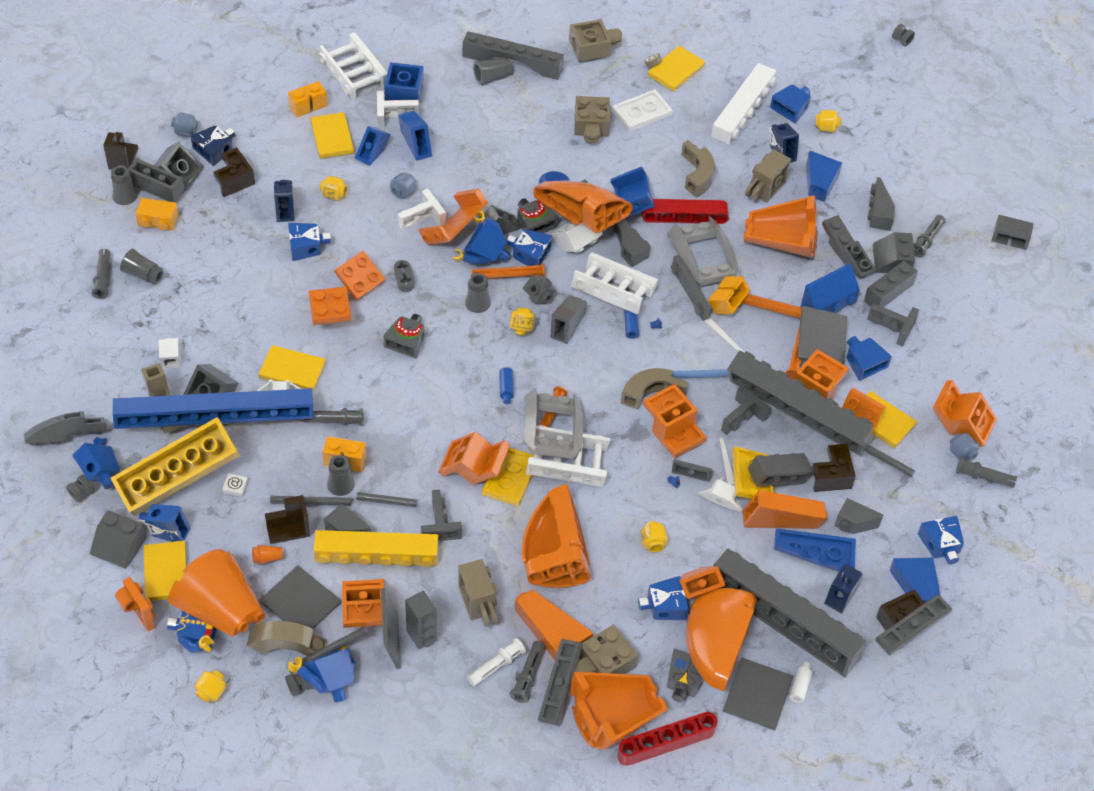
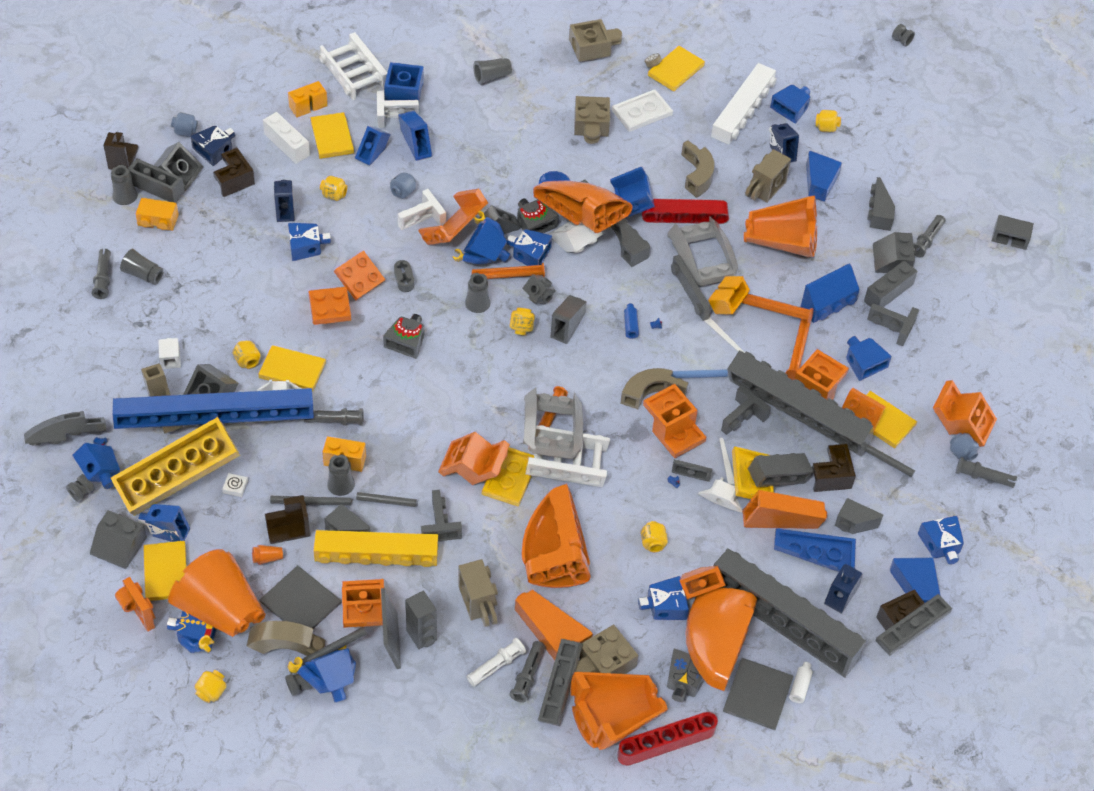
(246, 354): none -> yellow head
(286, 137): none -> white brick
(506, 384): blue cylinder -> none
(545, 62): dark grey arch -> none
(616, 273): white fence -> none
(823, 332): dark grey piece -> none
(846, 248): dark grey slope -> none

